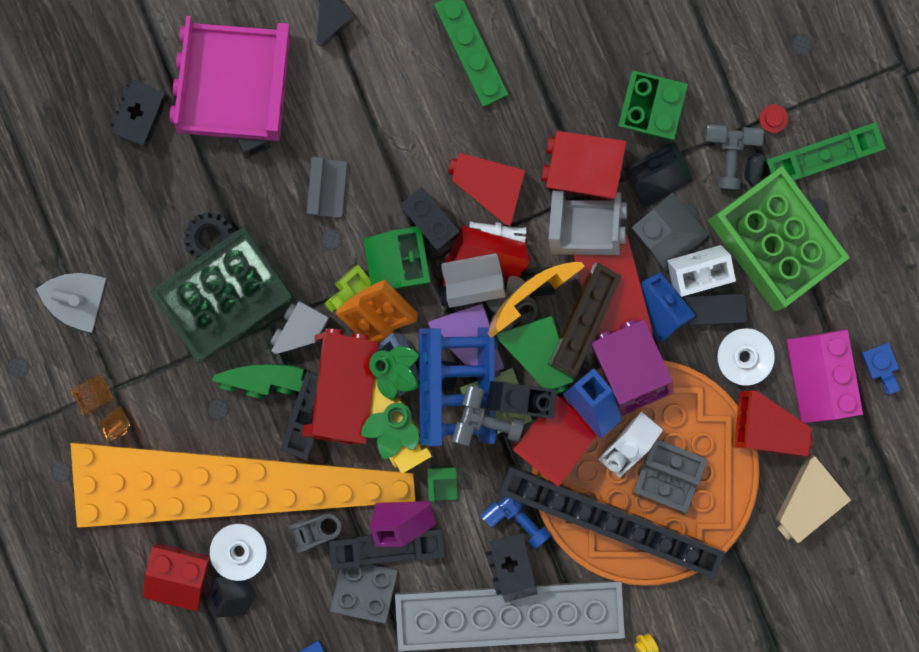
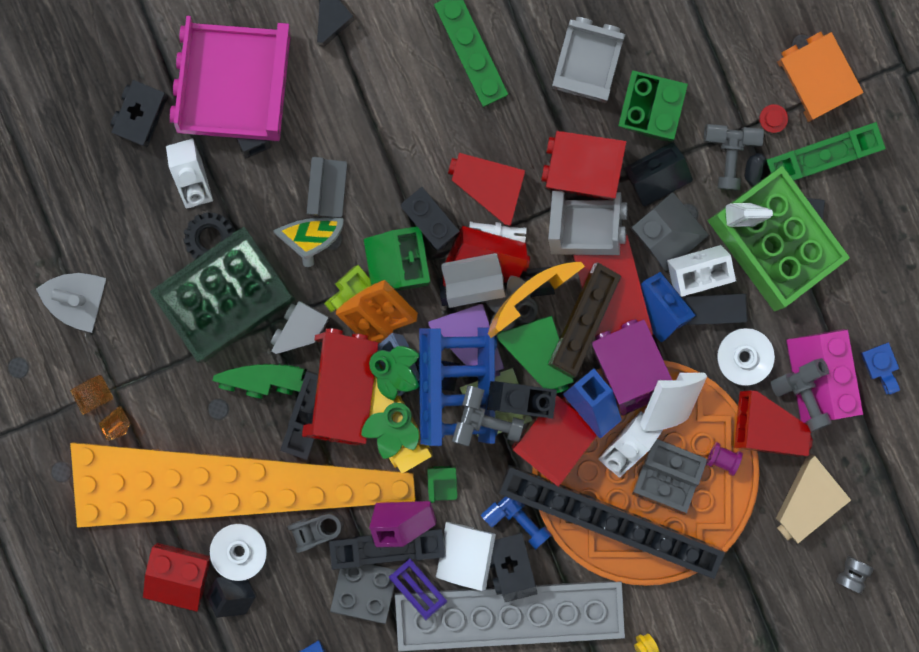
(189, 173): none -> white slope
(310, 236): none -> shield
(433, 607): none -> dark purple tile
(466, 556): none -> white slope
(588, 59): none -> light grey panel
(672, 401): none -> white slope
(724, 459): none -> magenta bush
(746, 214): none -> white slope
(802, 383): none -> dark grey bar
(820, 75): none -> orange panel
(851, 580): none -> flat silver wheel

